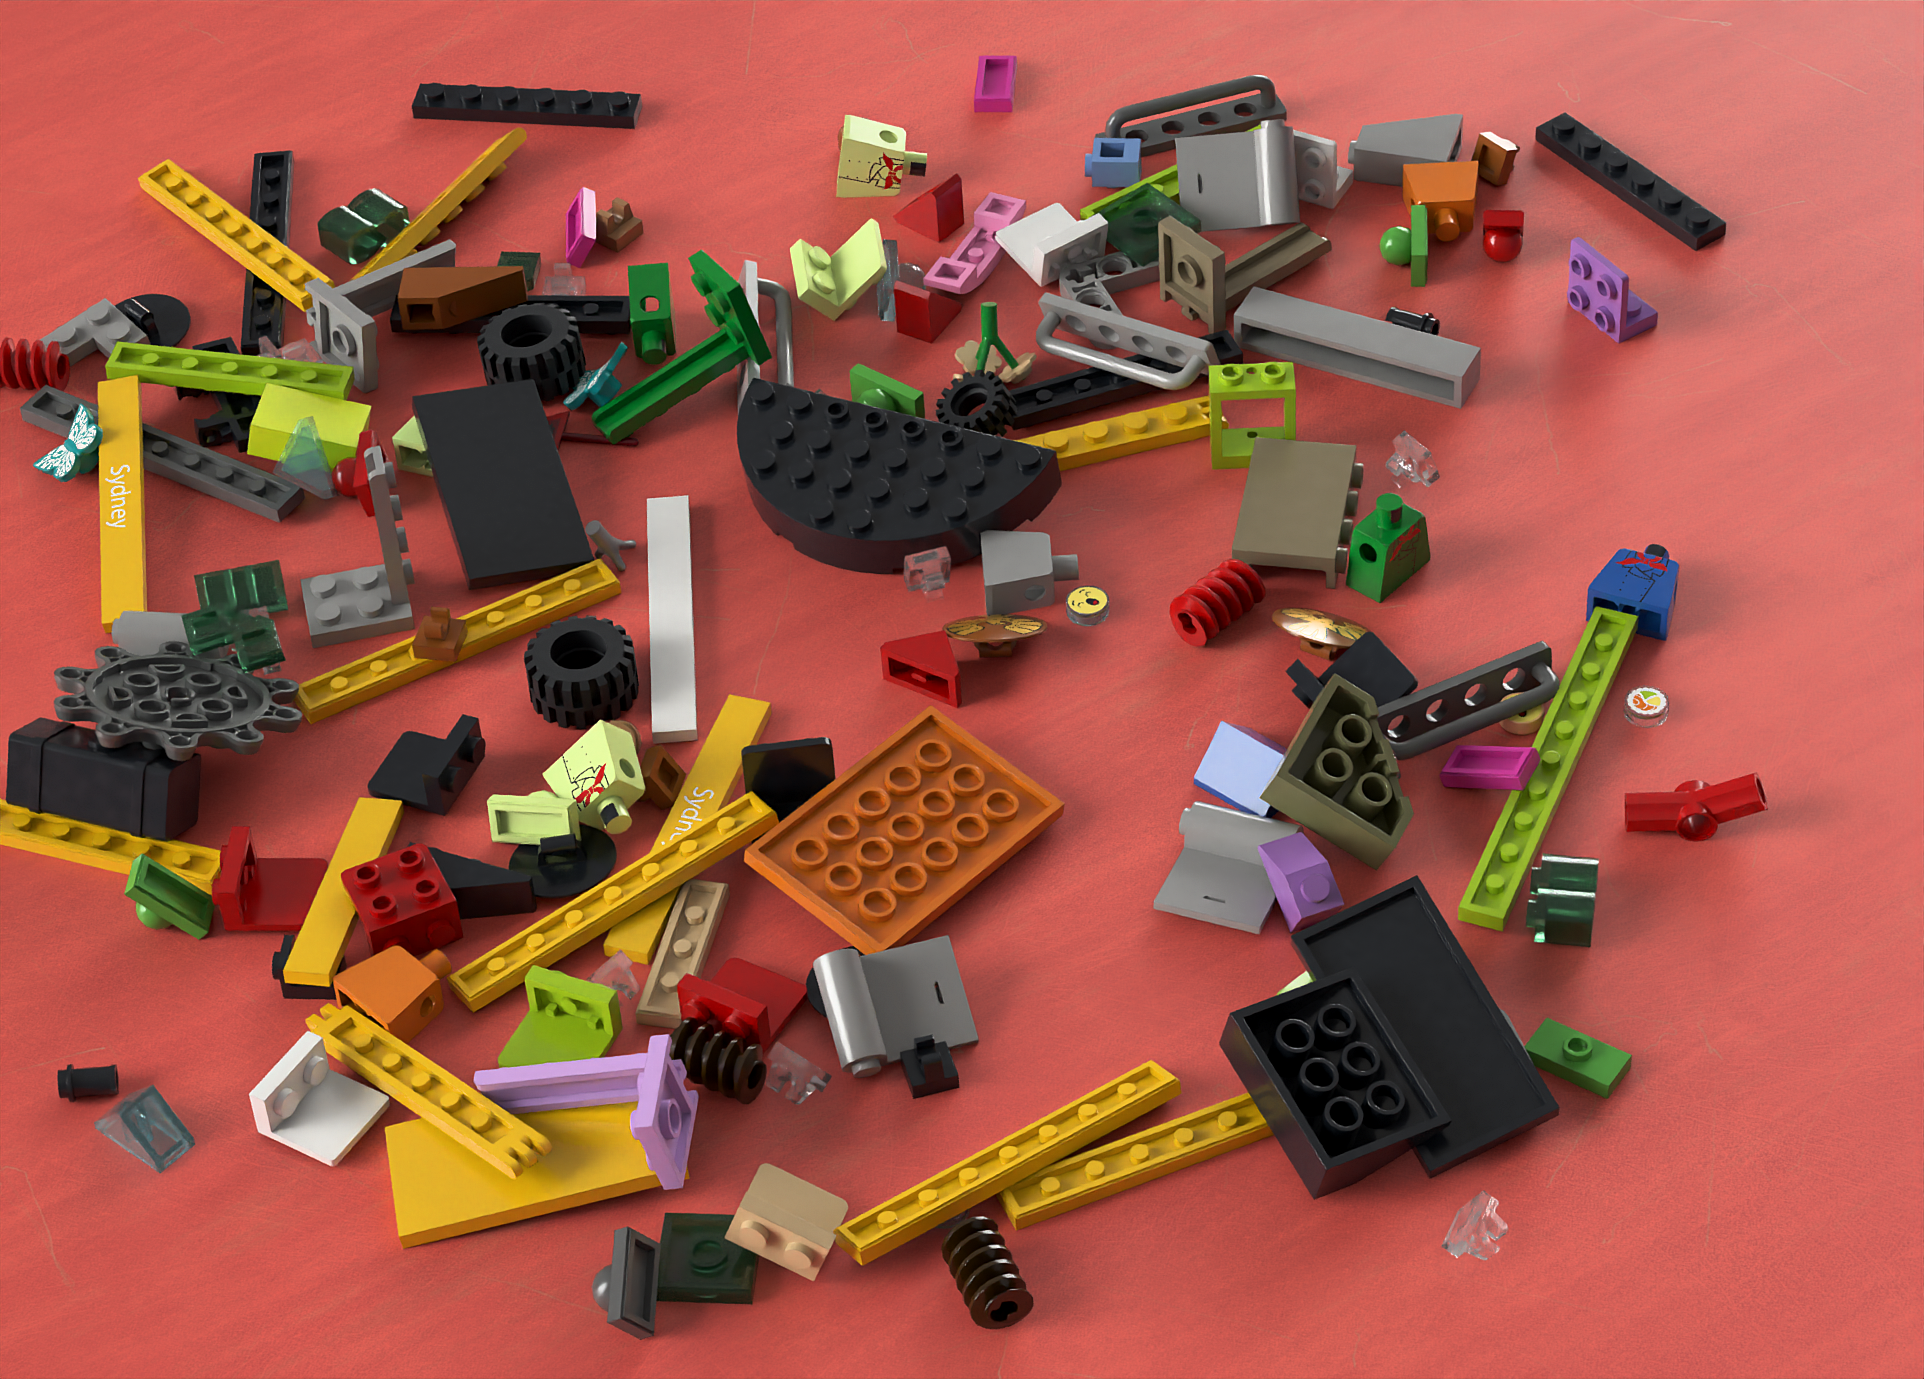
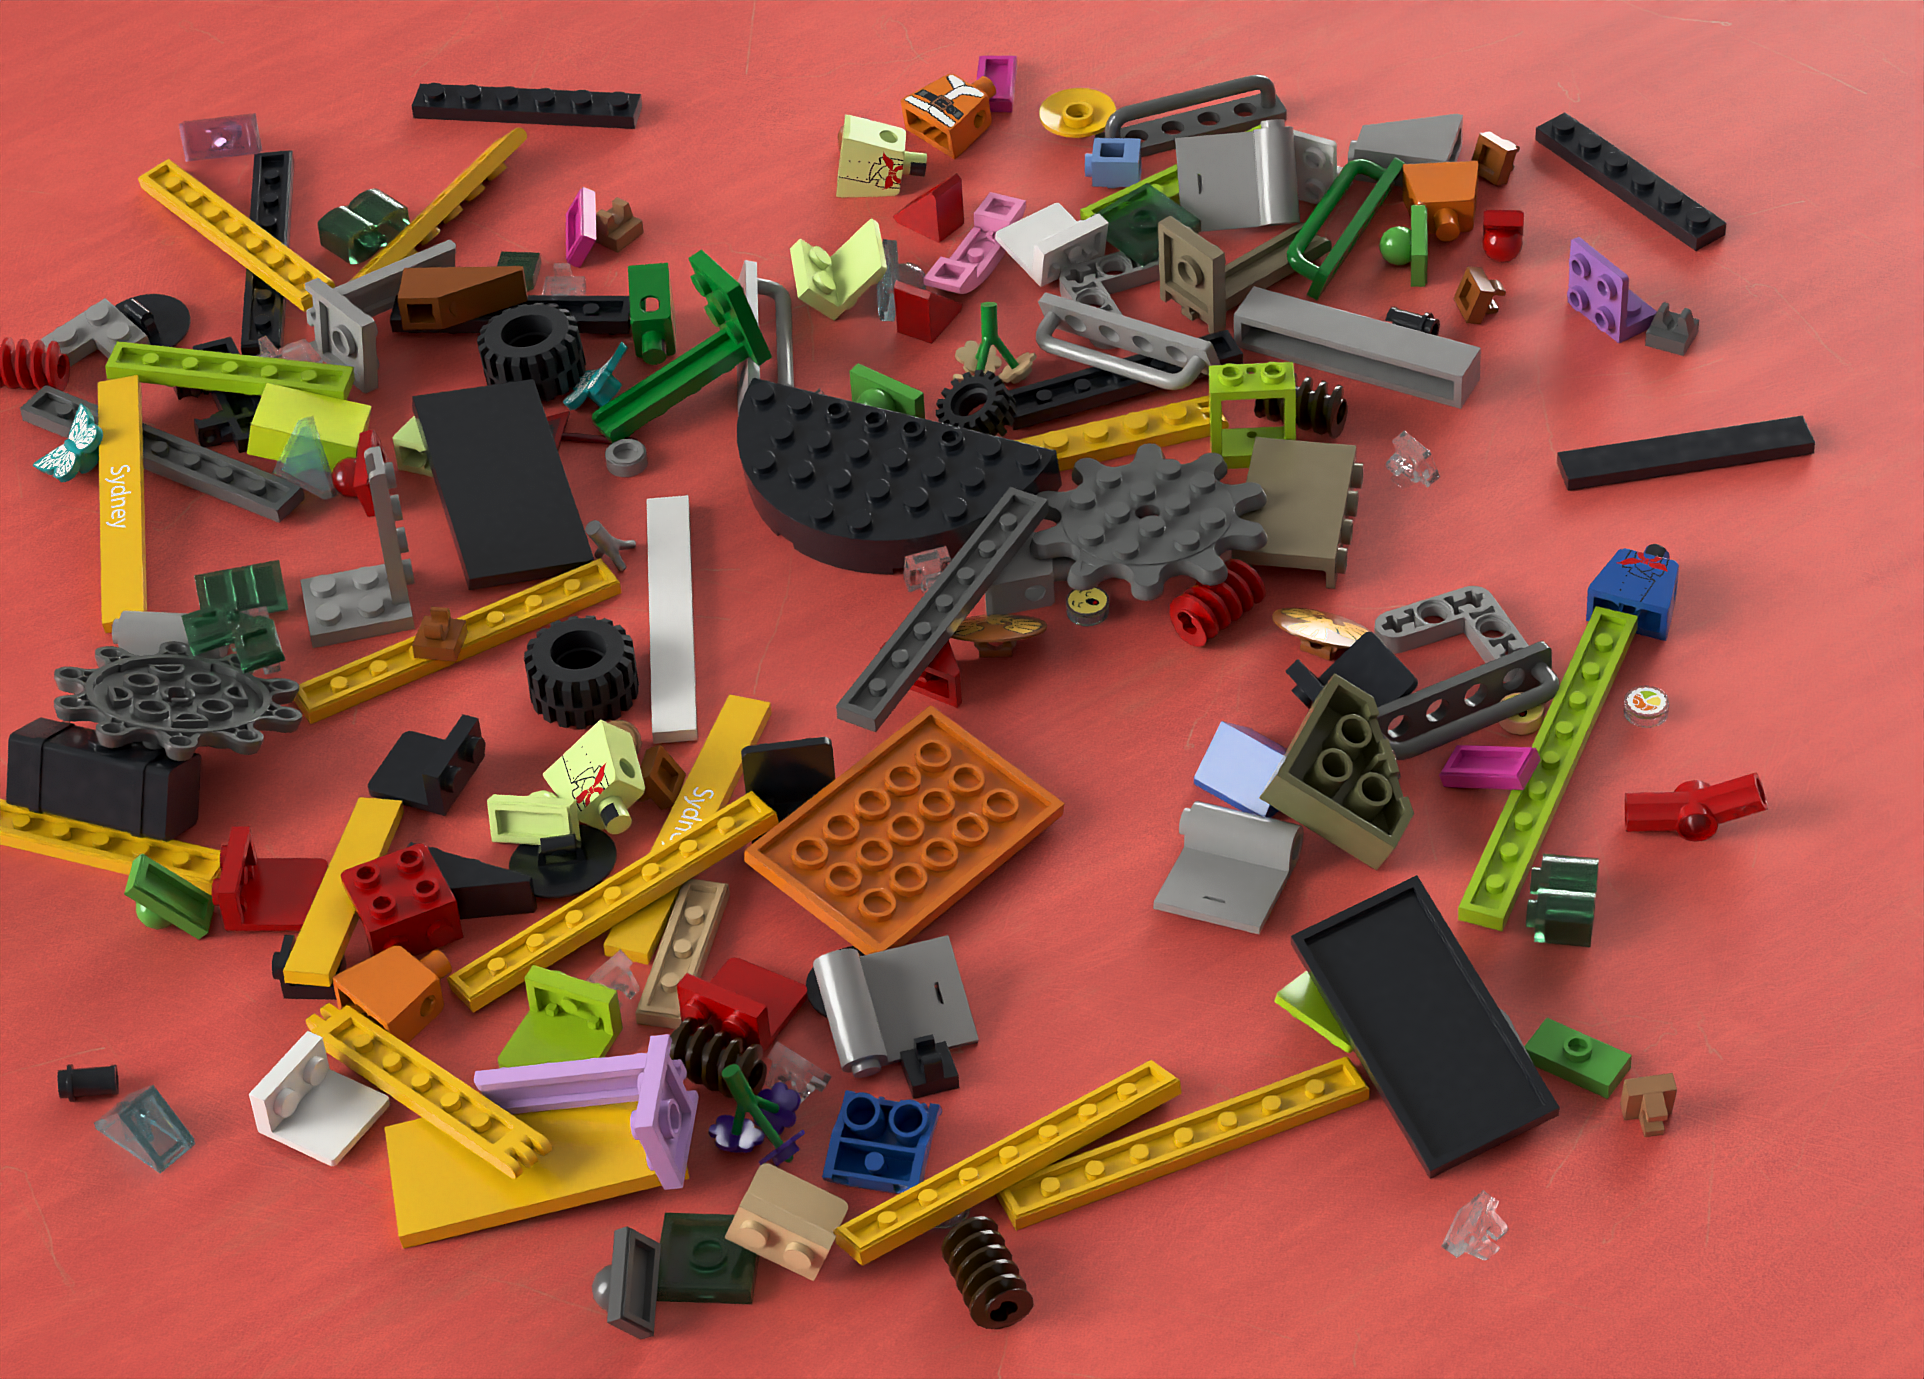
(220, 137): none -> tile
(626, 458): none -> light grey tile
(771, 1112): none -> dark purple plant
(880, 1143): none -> blue slope
(942, 610): none -> dark grey plate
(949, 112): none -> orange torso
(1076, 112): none -> yellow dish
(1114, 529): none -> dark grey plate
(1301, 881): medium lavender slope -> none
(1313, 408): none -> dark brown piece
(1323, 275): none -> green piece
(1332, 1080): black slope -> none
(1387, 548): green torso -> none
(1464, 611): none -> light grey beam
(1476, 295): none -> dark orange tile
(1649, 1101): none -> medium nougat tile
(1672, 331): none -> dark grey tile
(1685, 453): none -> black tile

